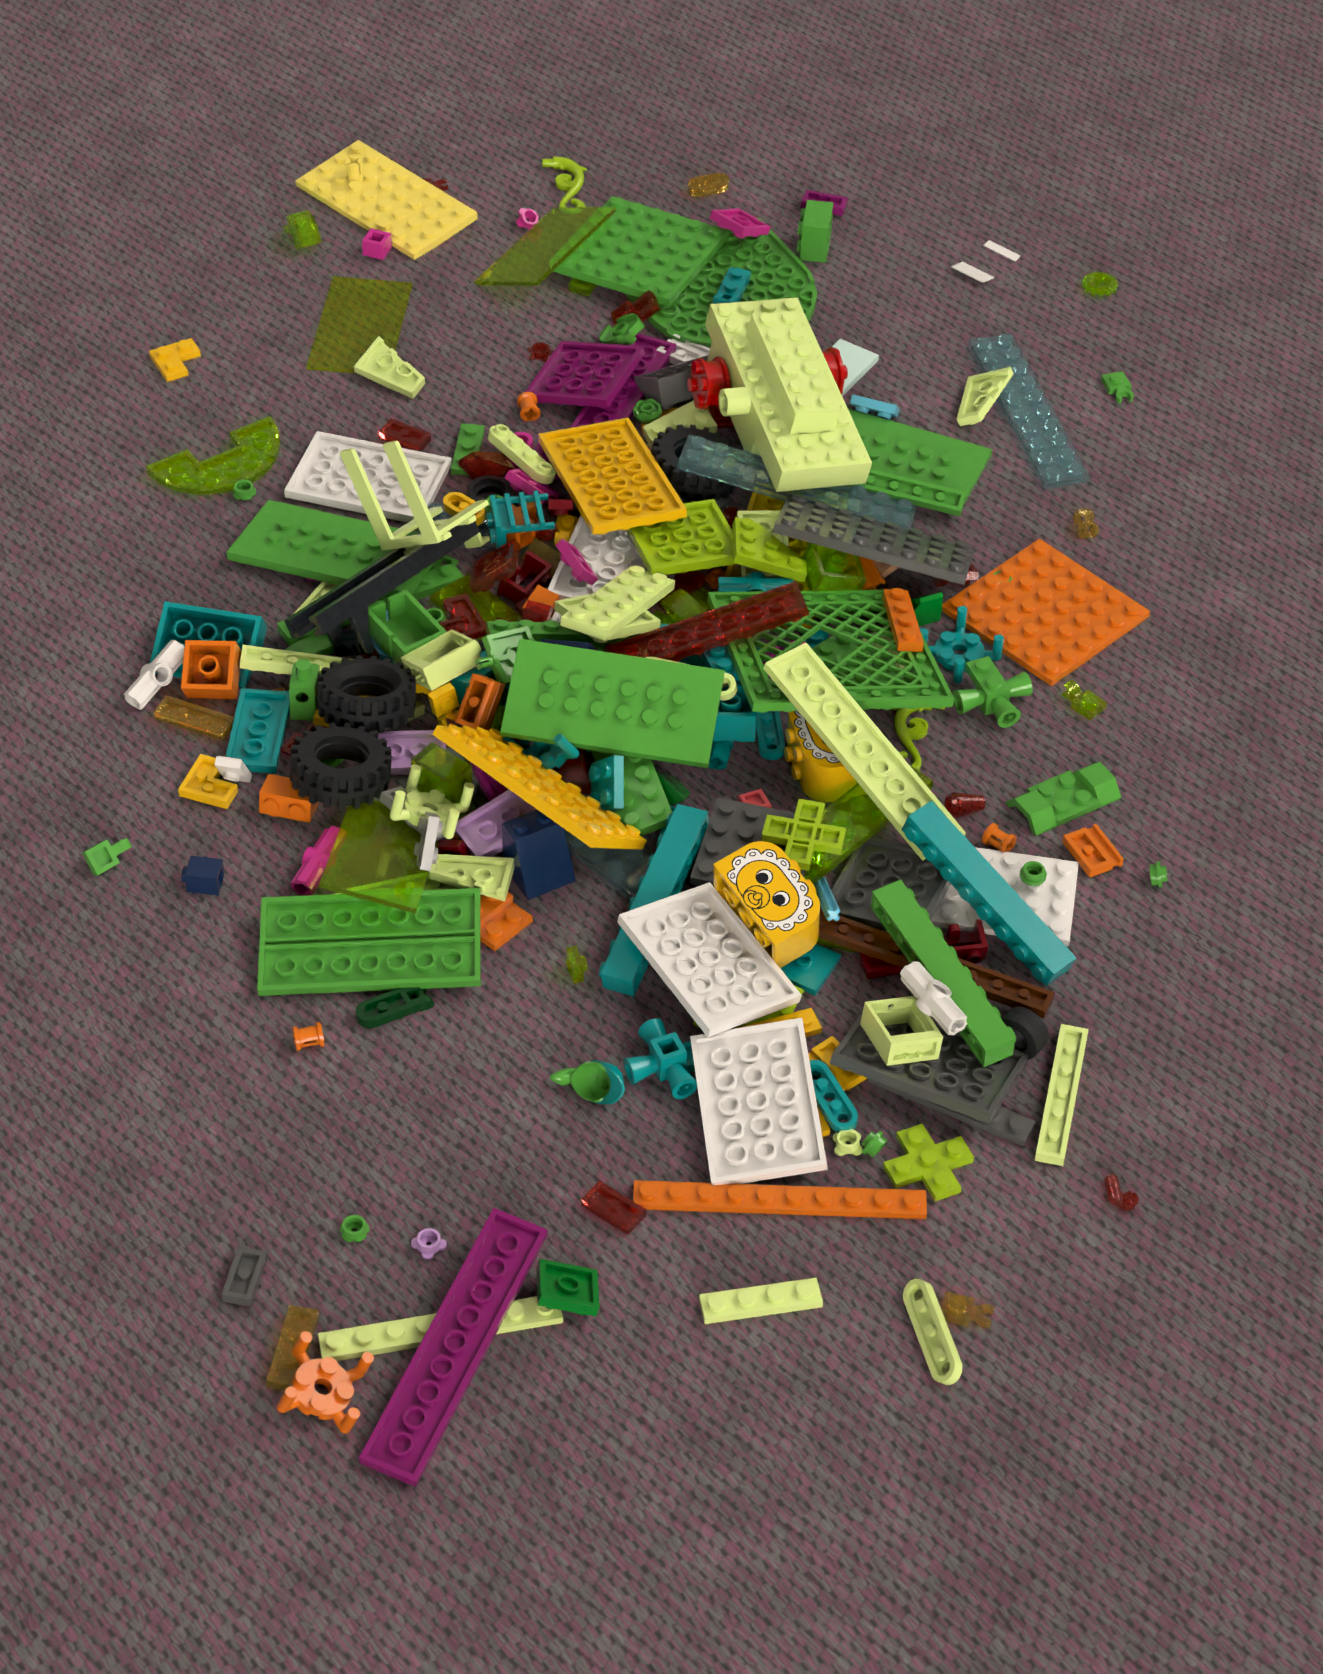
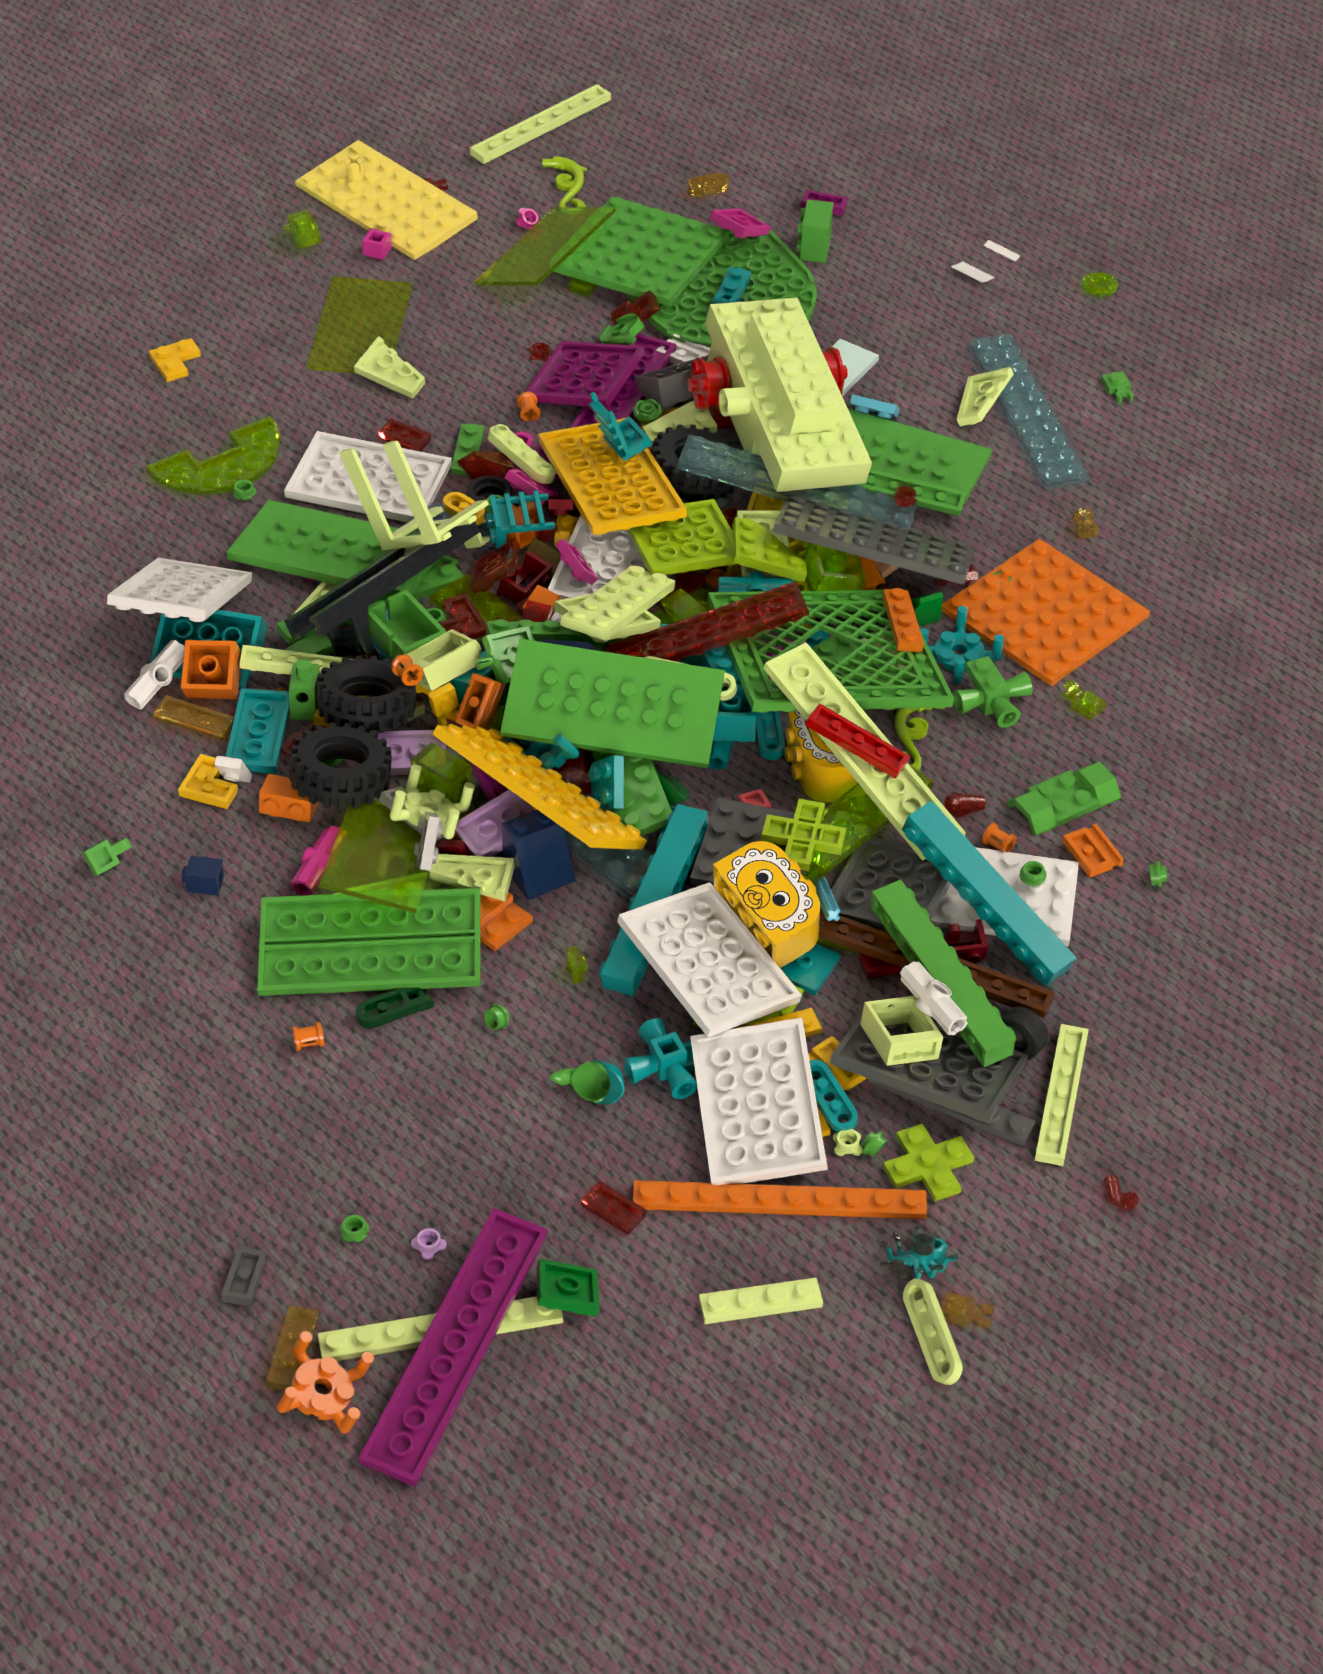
(179, 589): none -> white plate
(406, 678): none -> orange bush
(496, 1014): none -> bright green plate
(540, 124): none -> yellowish green plate
(623, 437): none -> teal plate
(857, 740): none -> red tile
(905, 496): none -> clear red plate
(924, 1251): none -> animal

